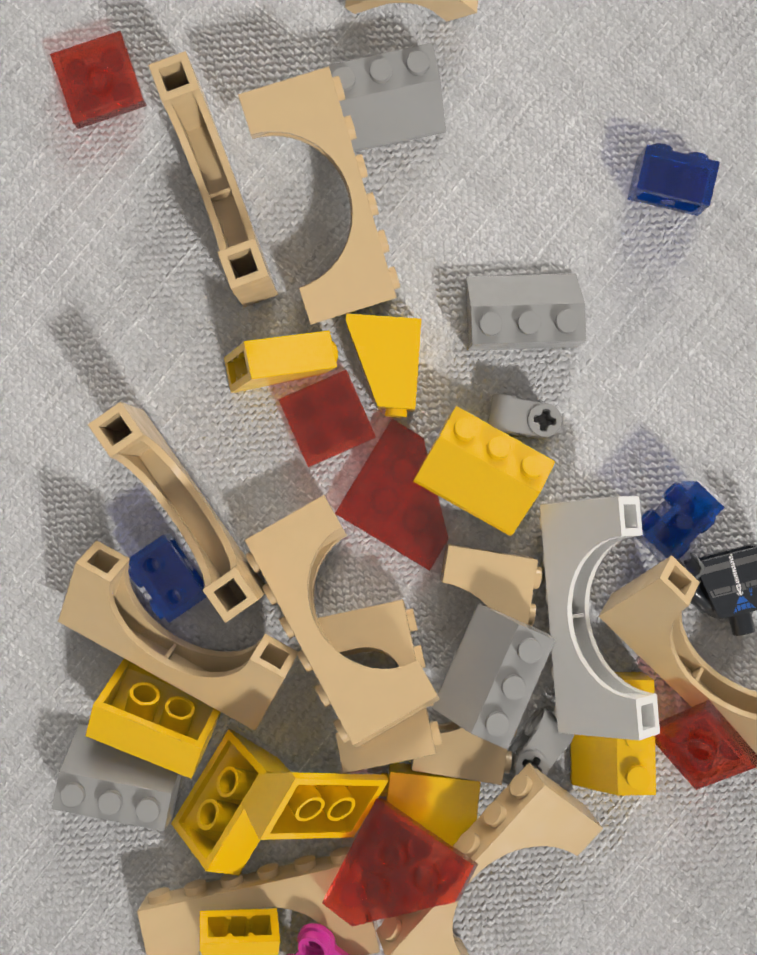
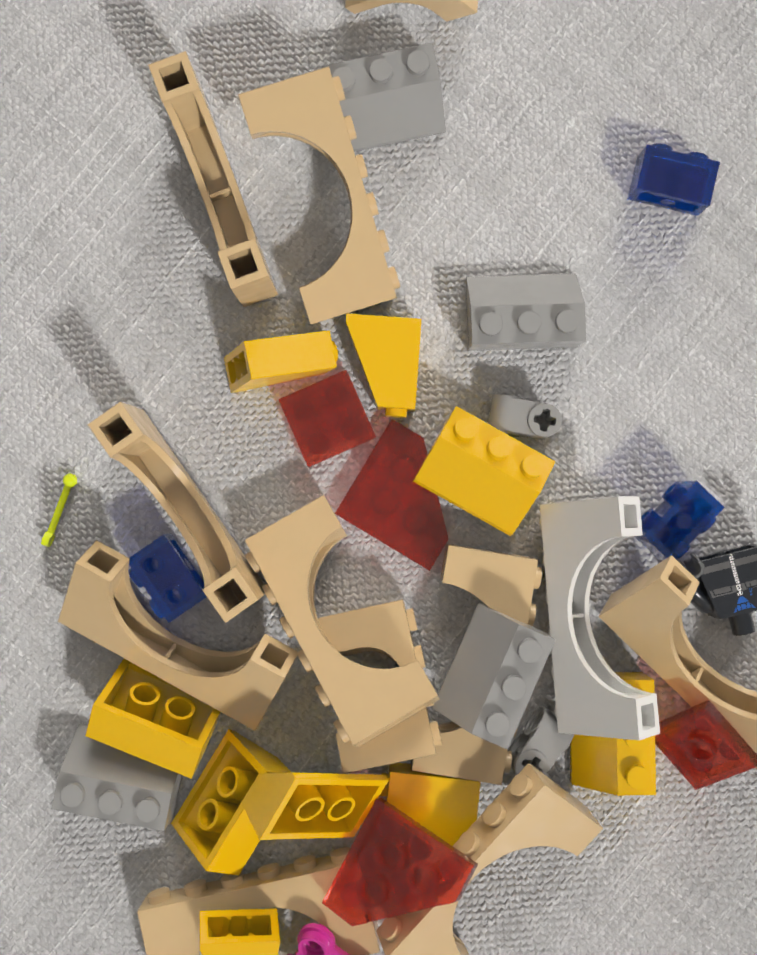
(69, 481): none -> neon yellow hinge
(98, 79): clear red plate -> none

